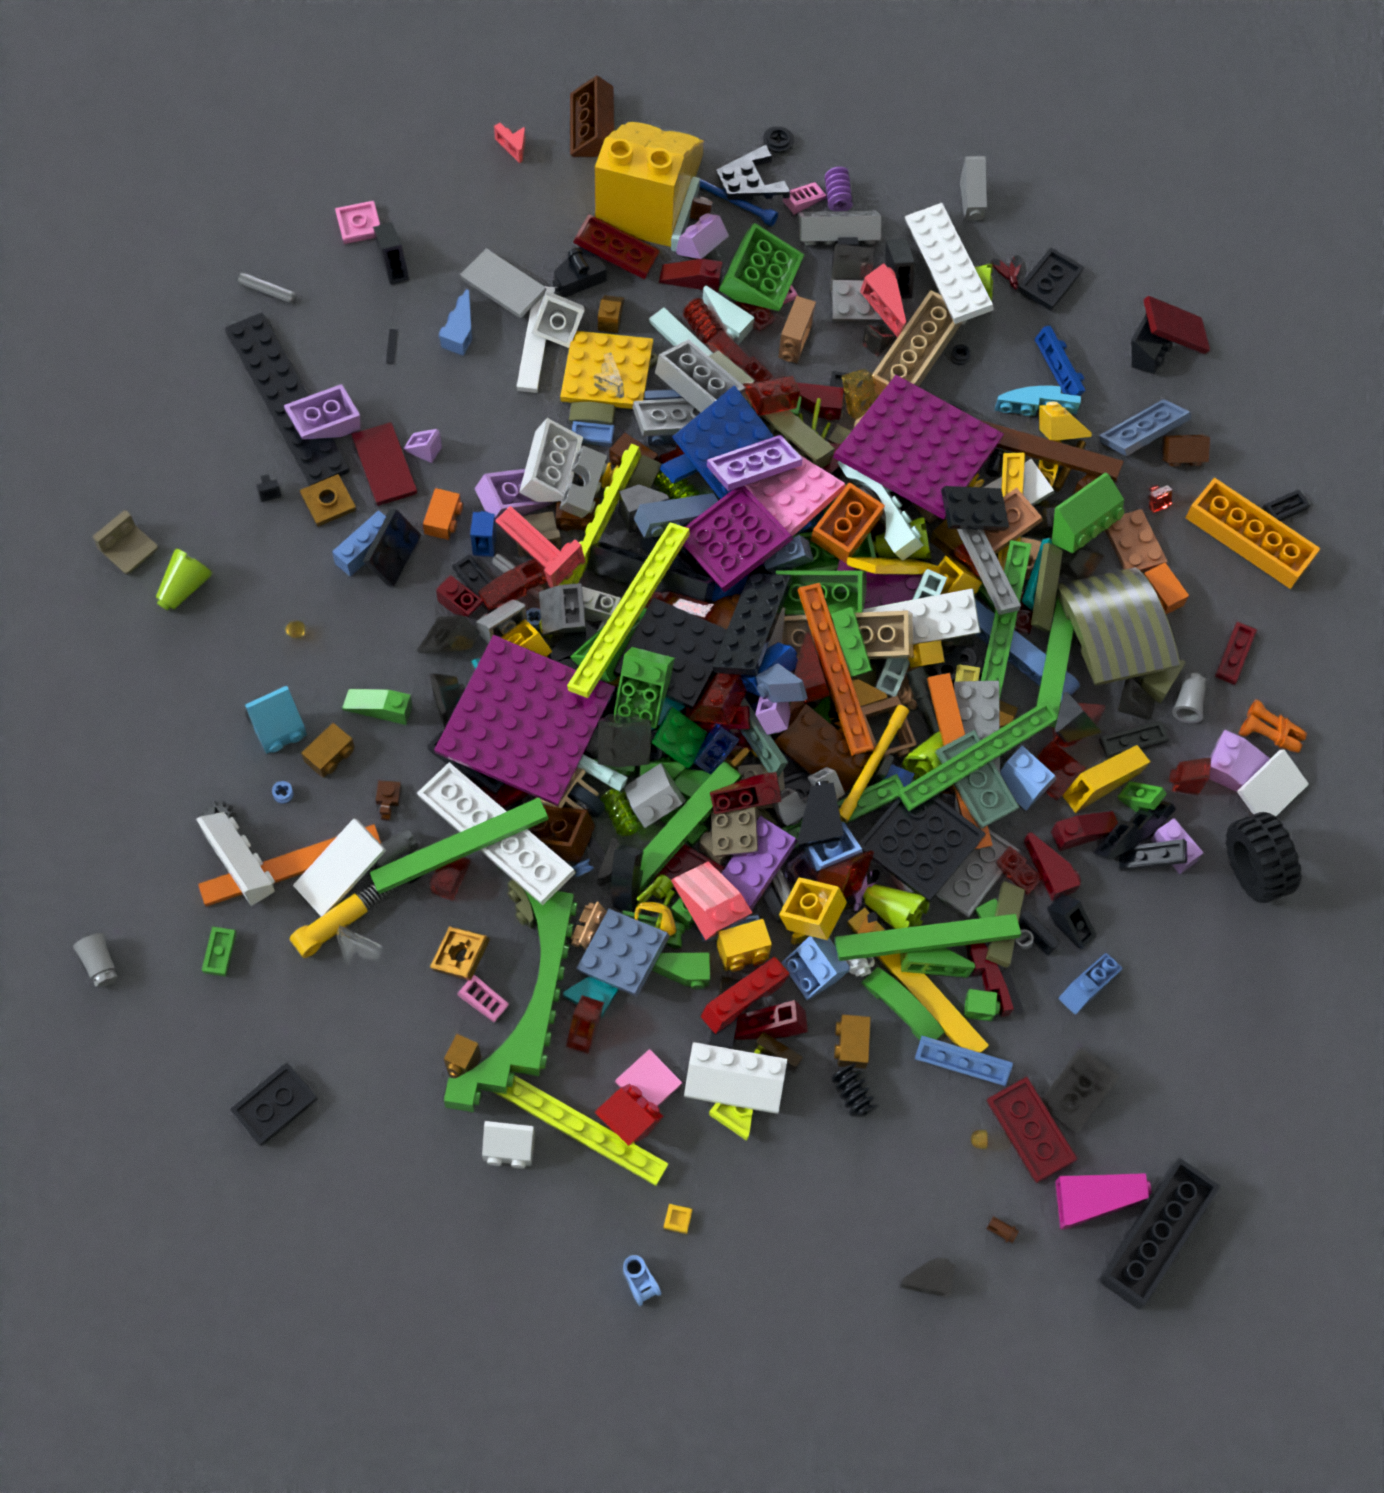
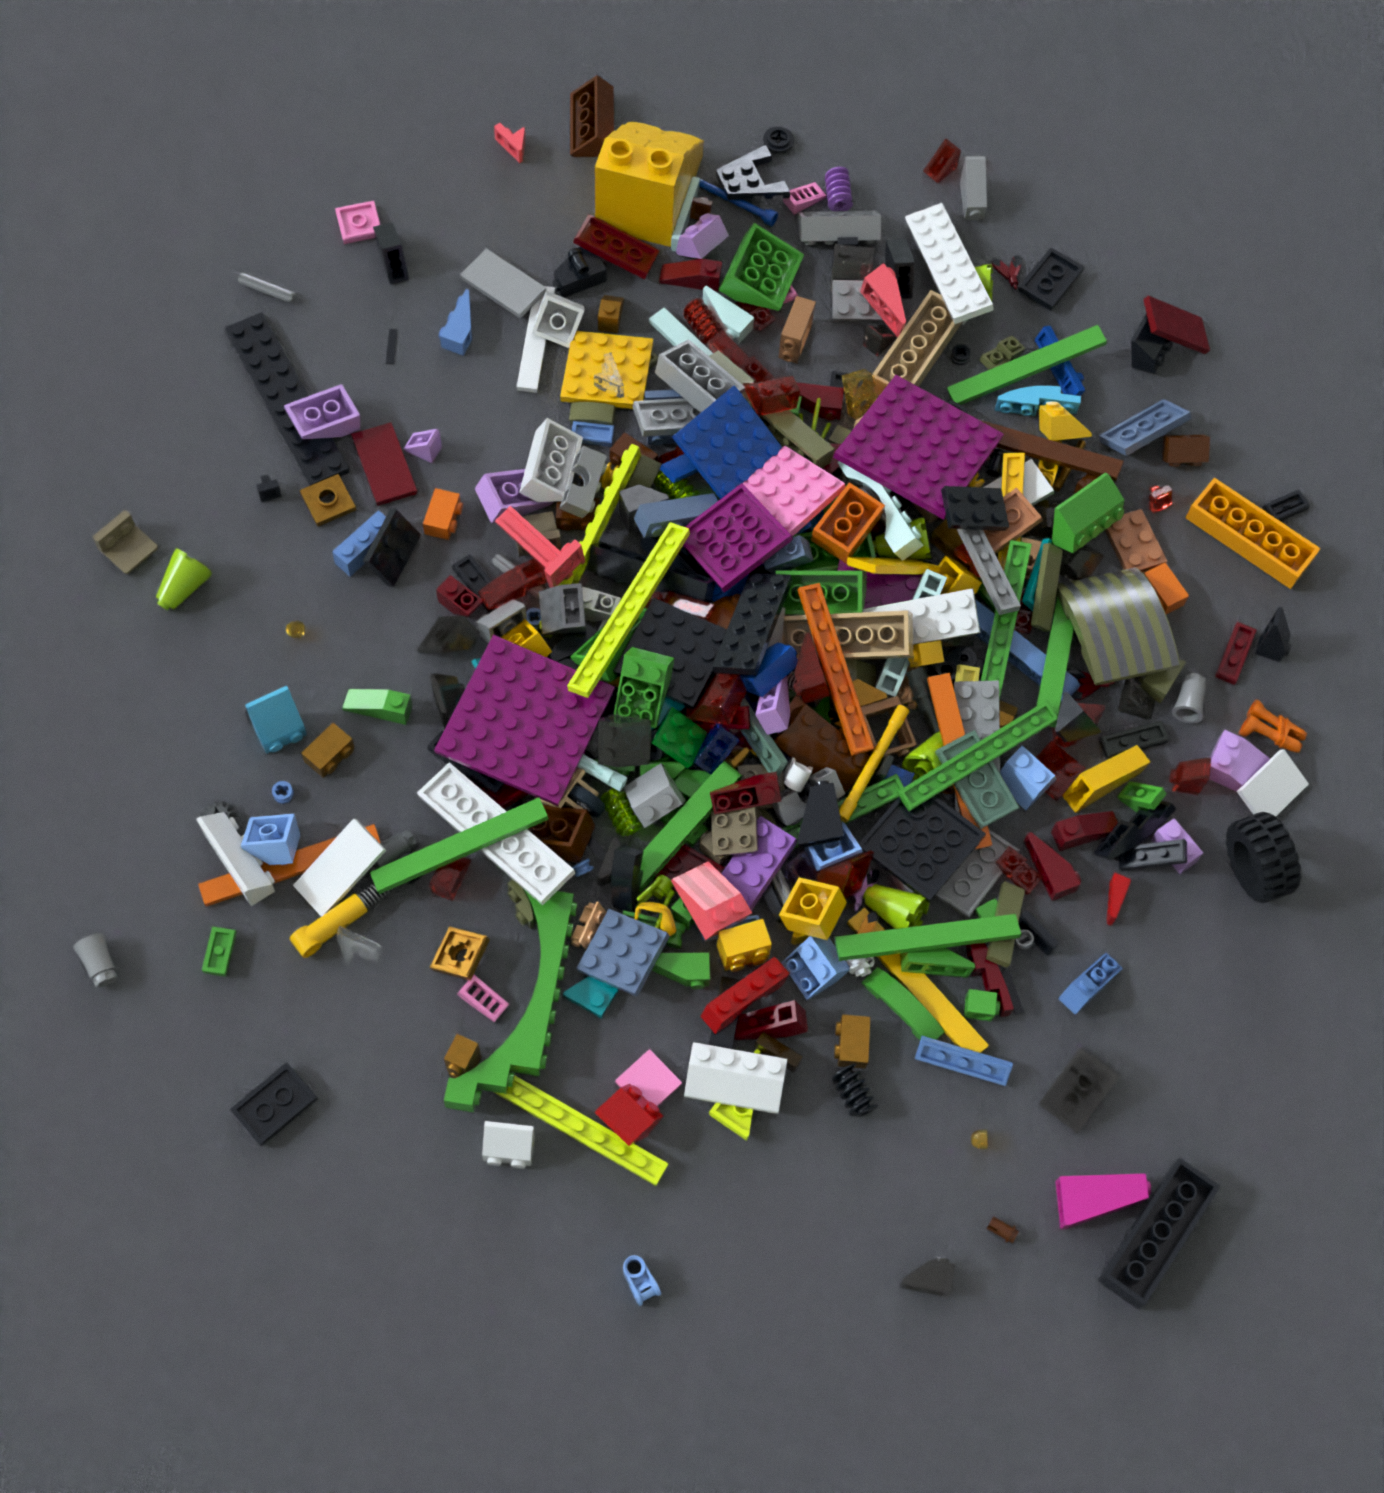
(272, 838): none -> light blue slope
(387, 796): reddish brown plate -> none
(483, 534): blue brick -> none
(584, 1024): clear red slope -> none
(678, 1219): yellow tile -> none
(754, 462): medium lavender plate -> none
(780, 685): sand blue slope -> none
(796, 775): none -> white piece
(851, 642): bright green plate -> none
(943, 161): none -> clear red slope
(1004, 352): none -> olive slope
(1027, 365): none -> bright green tile
(1031, 1130): dark red tile -> none
(1072, 920): black slope -> none
(1089, 687): none -> dark red piece
(1117, 891): none -> red slope
(1275, 638): none -> black slope

